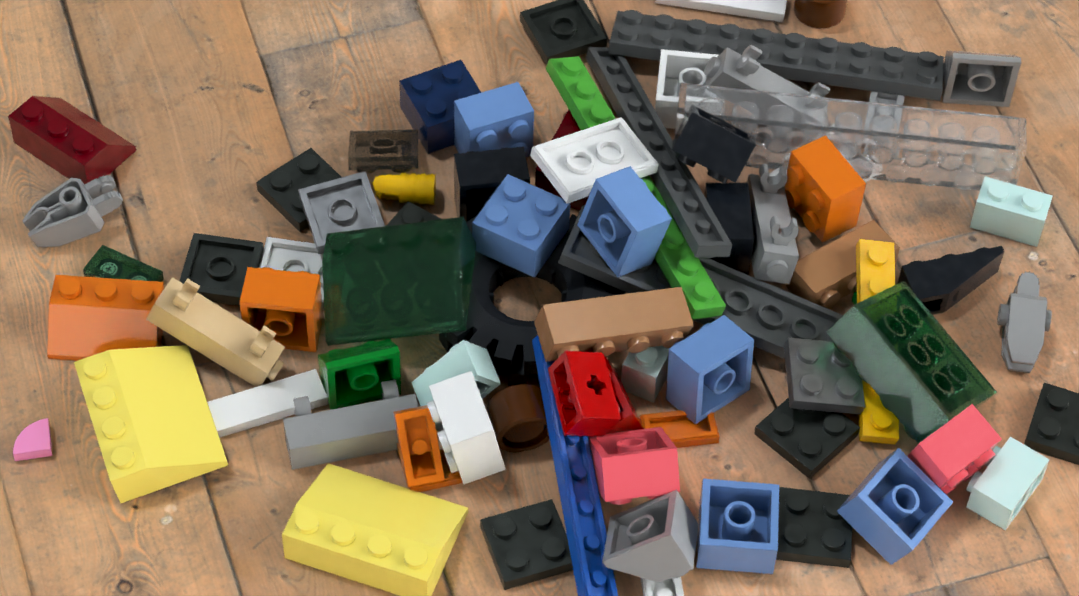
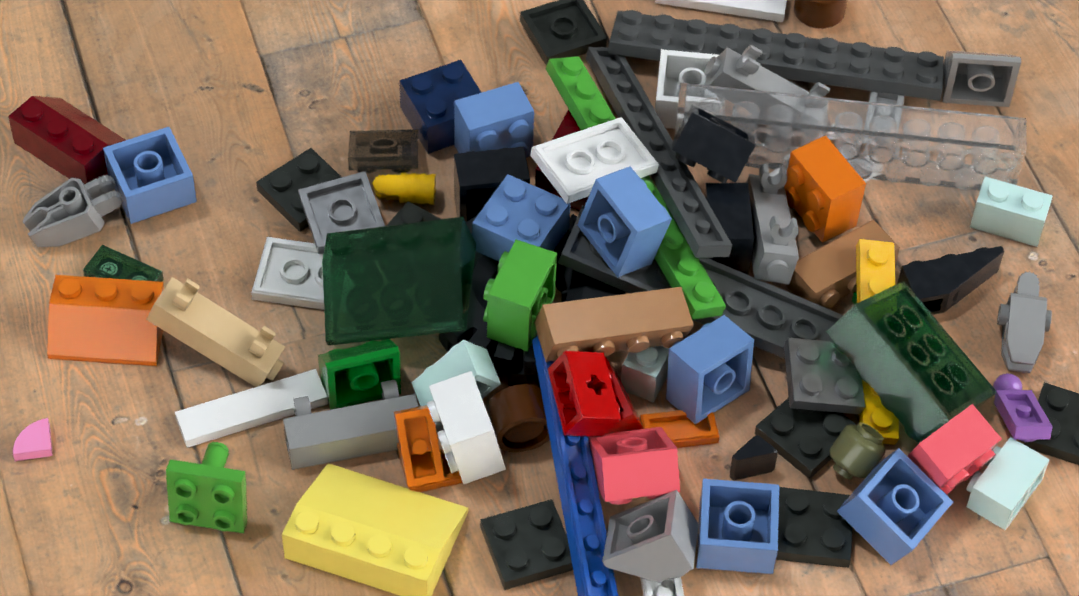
(149, 418): light yellow slope -> none
(150, 174): none -> medium blue brick
(207, 492): none -> bright green plate
(220, 266): pearl dark grey plate -> none
(285, 304): orange brick -> none
(518, 292): none -> bright green brick
(753, 459): none -> black slope
(857, 450): none -> olive head
(1020, 410): none -> medium lavender plate

